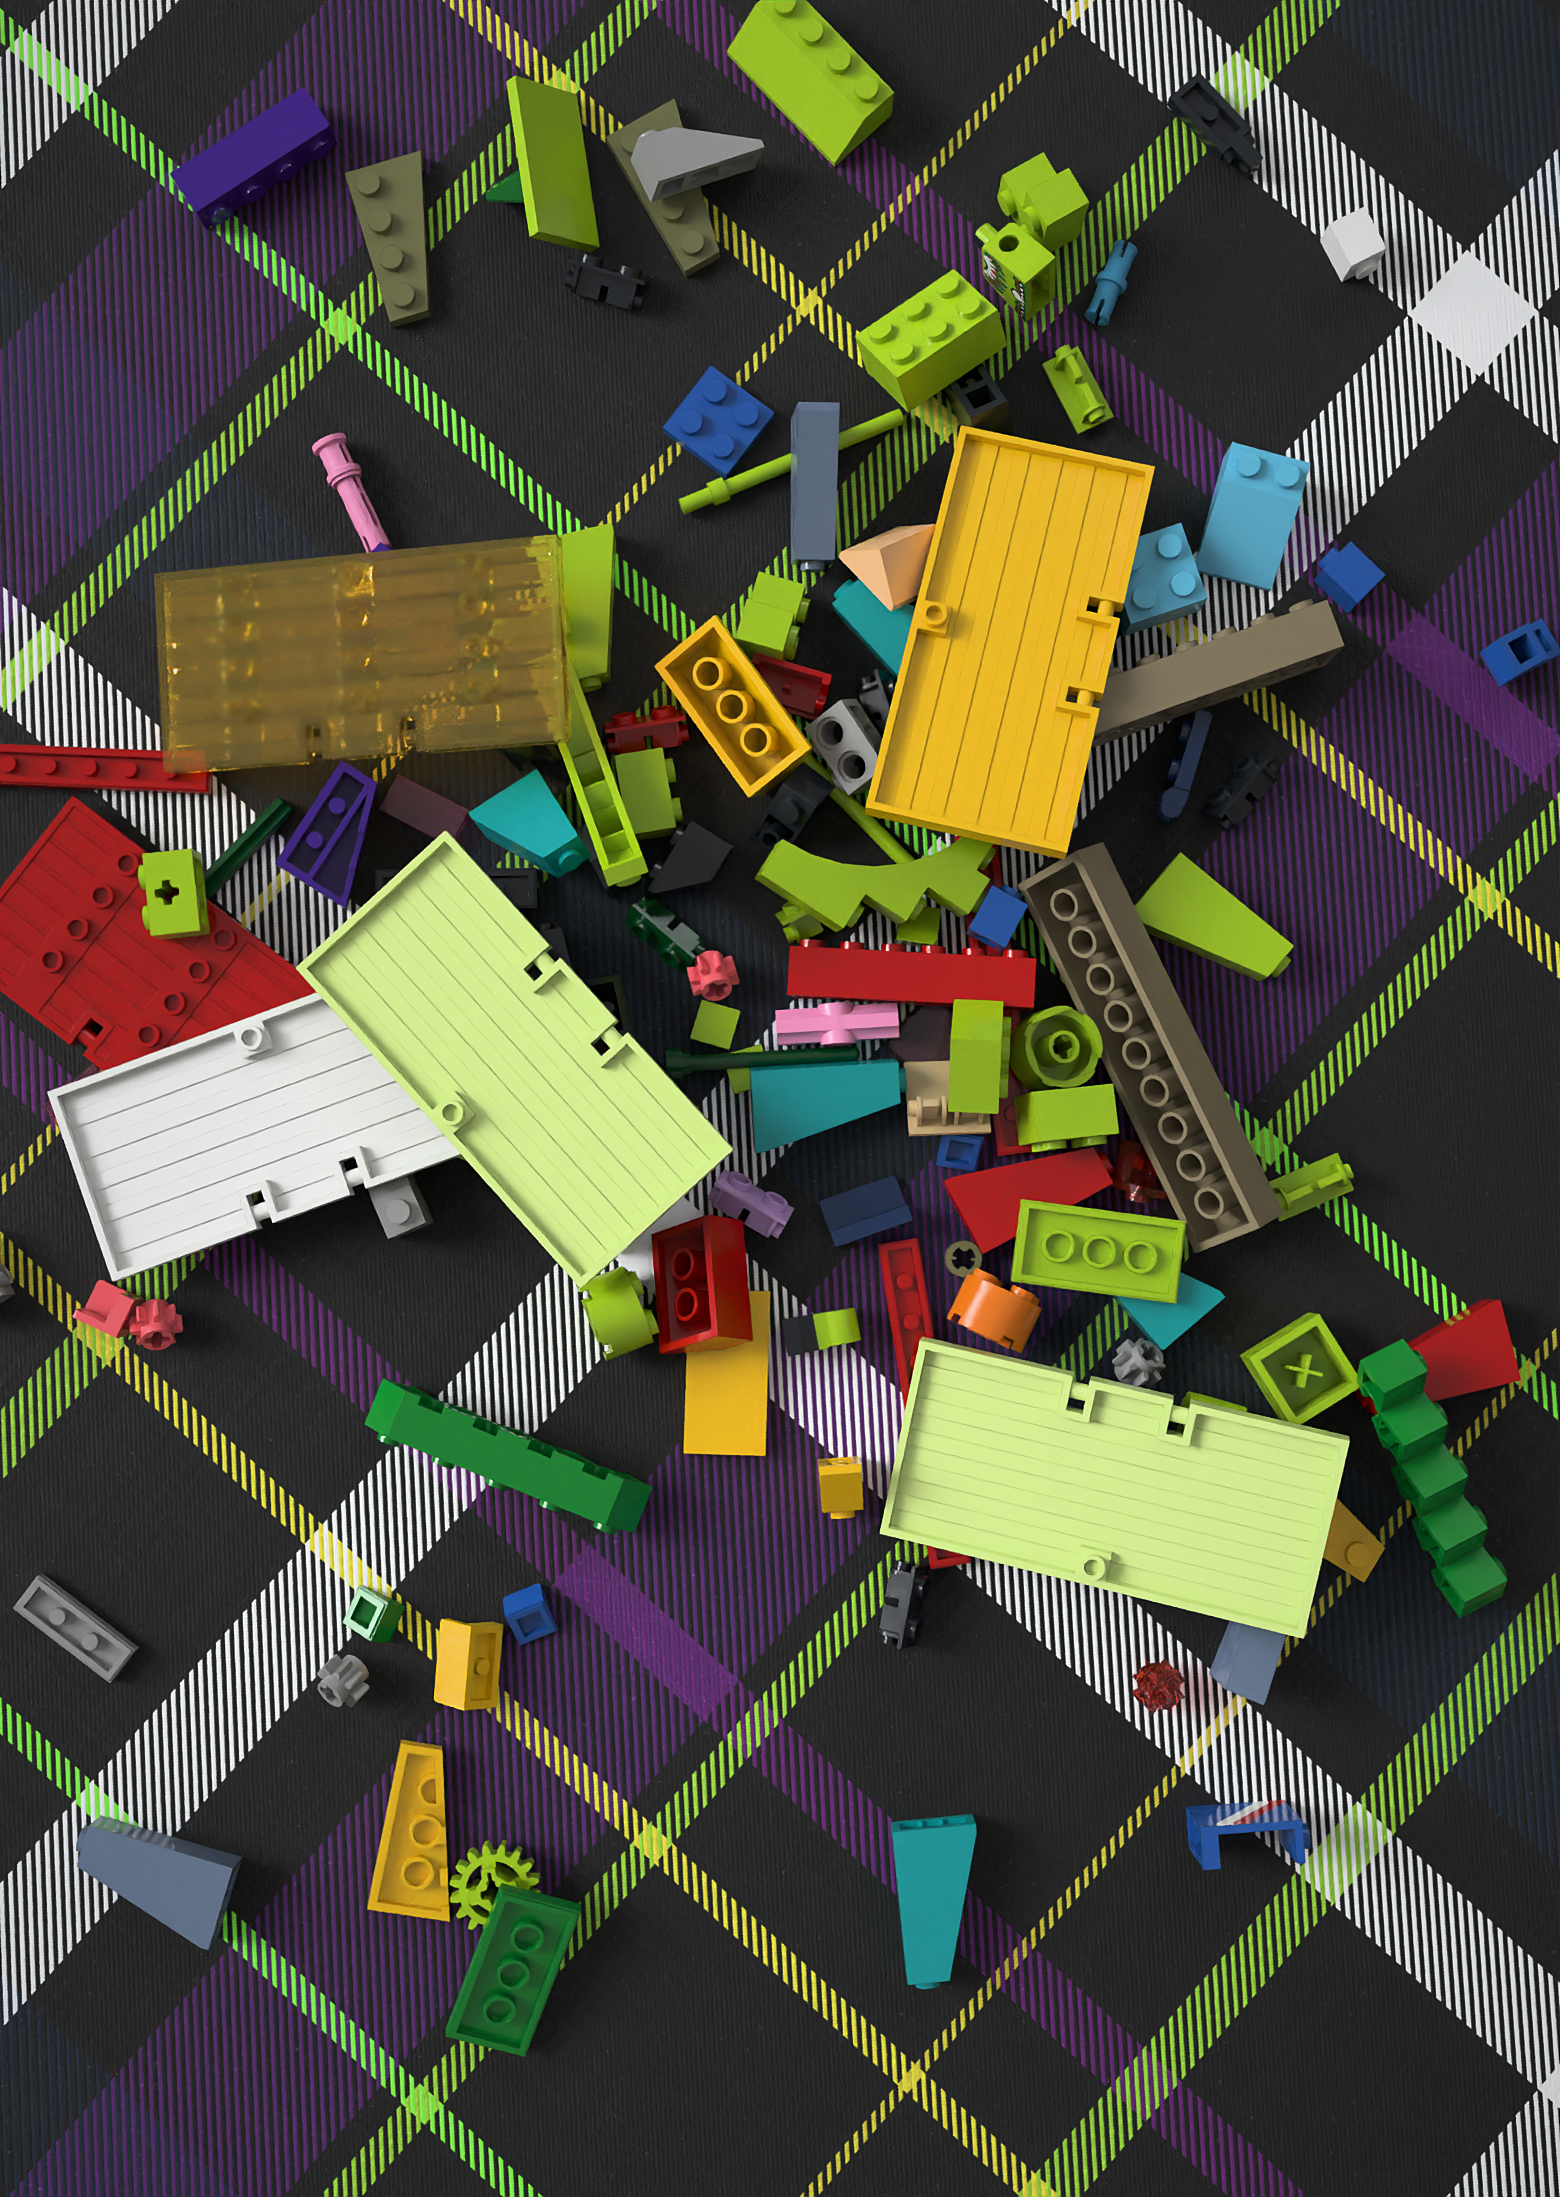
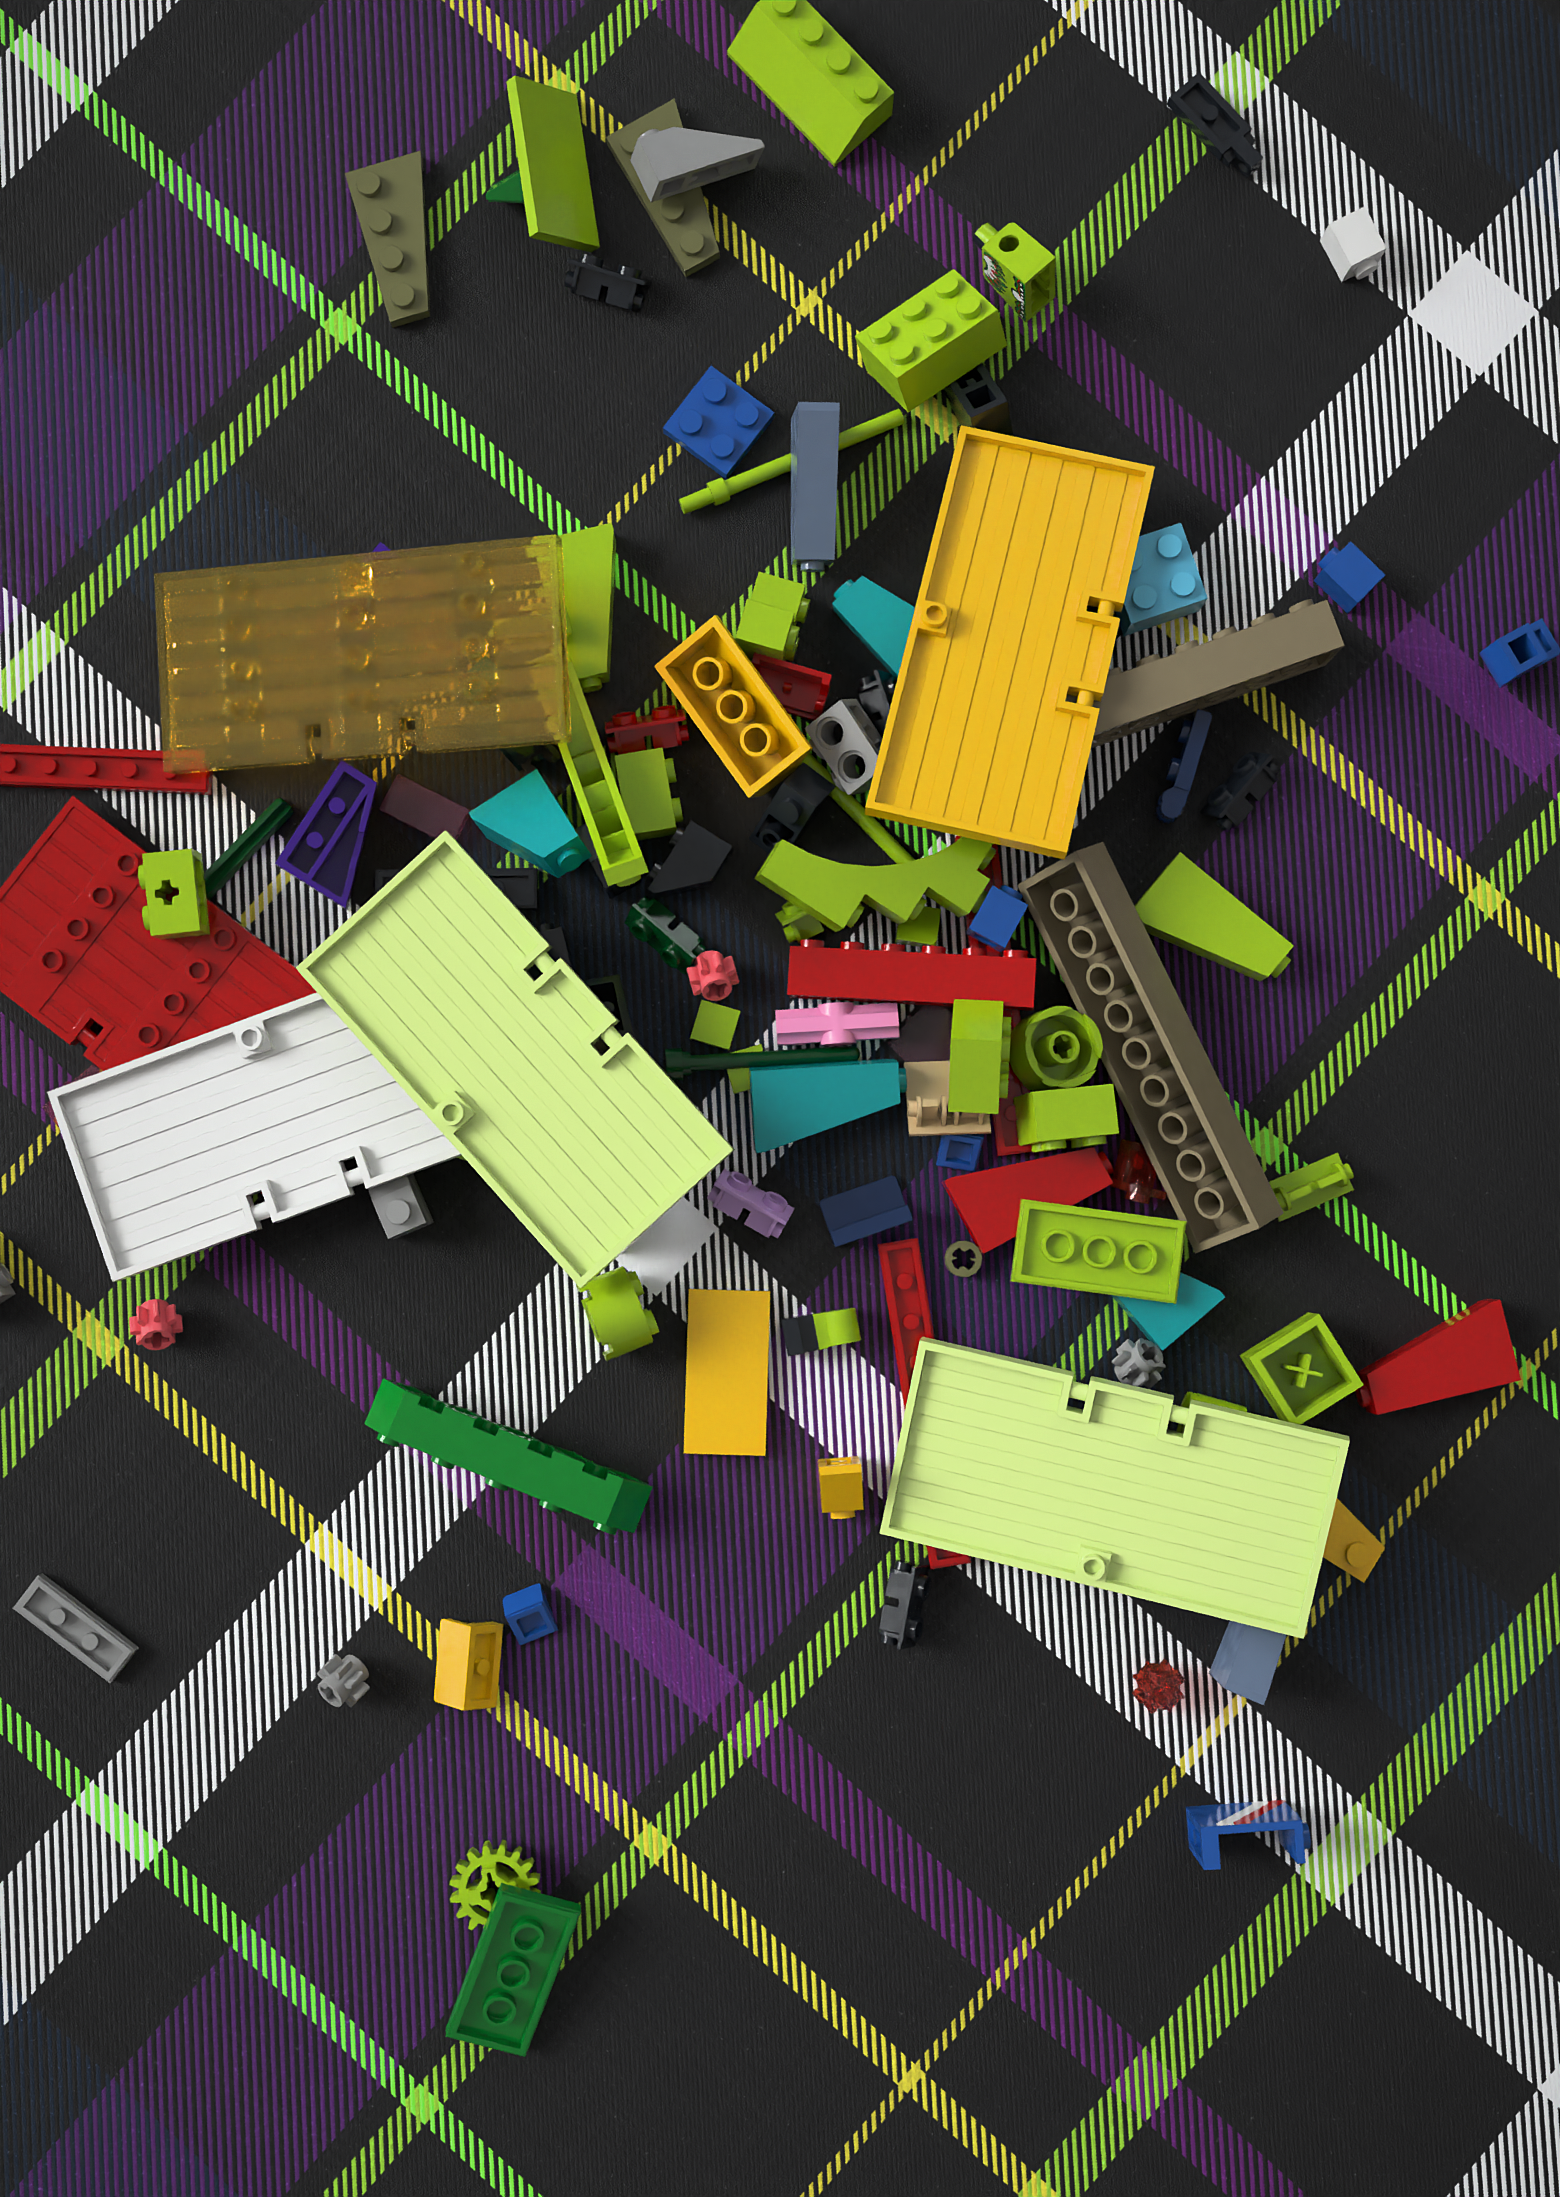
(109, 1309): coral panel -> none
(161, 1874): sand blue slope -> none
(254, 158): dark purple brick -> none
(345, 477): bright pink pin -> none
(373, 1615): green slope -> none
(412, 1850): yellow wing -> none
(701, 1286): red slope -> none
(892, 563): light nougat slope -> none
(932, 1882): teal slope -> none
(995, 1311): orange brick -> none
(1044, 202): lime brick -> none
(1077, 389): lime hinge -> none
(1111, 282): dark azure pin -> none
(1251, 516): medium azure slope -> none
(1431, 1477): green brick -> none

